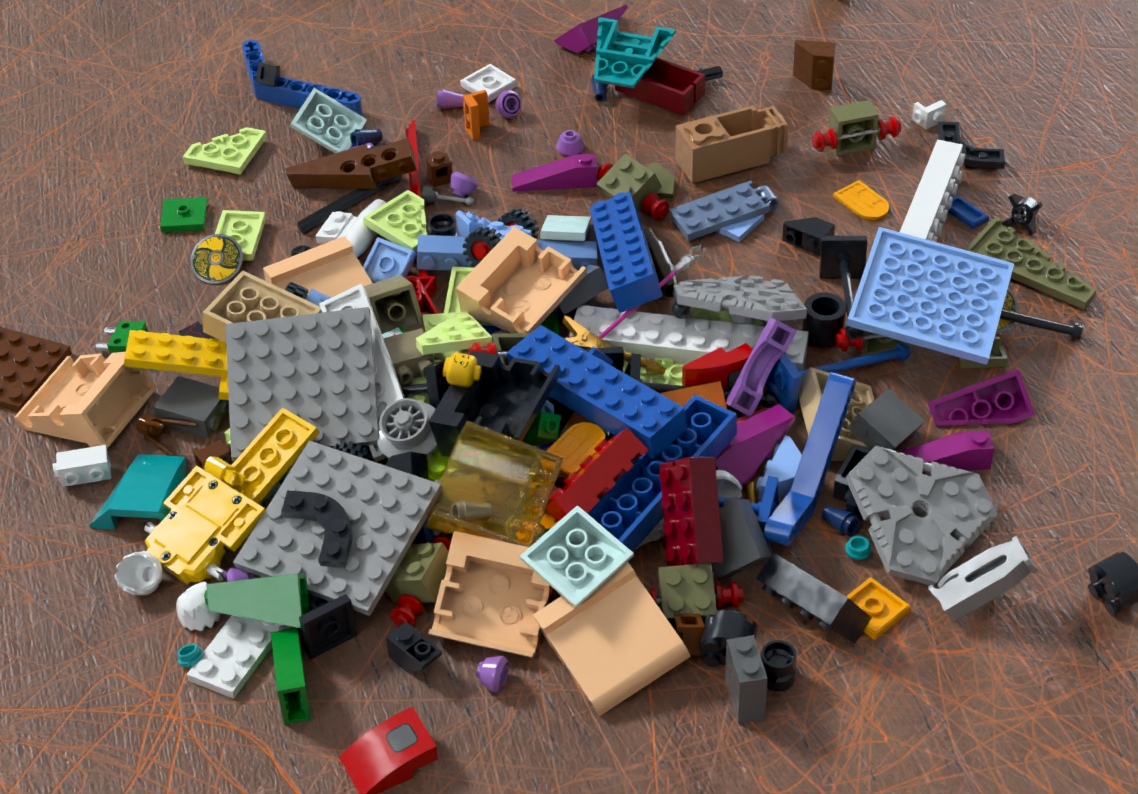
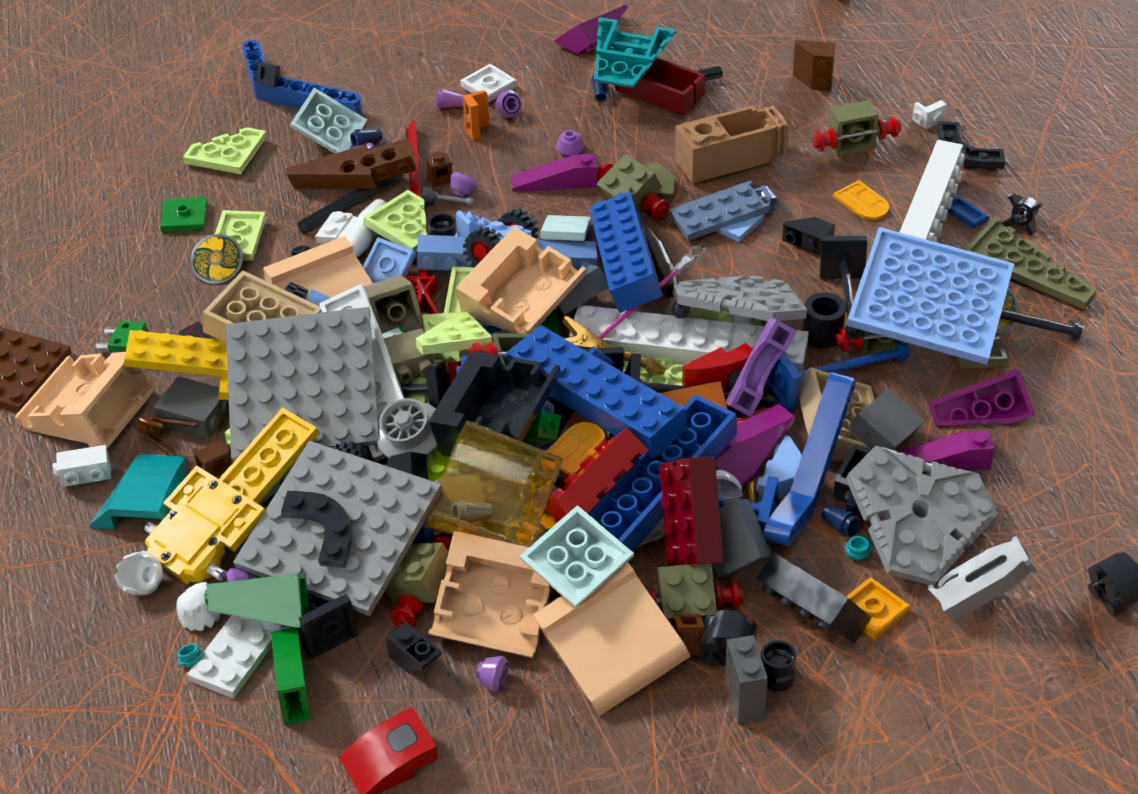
(223, 471): yellow bar -> none
(461, 370): yellow head -> none

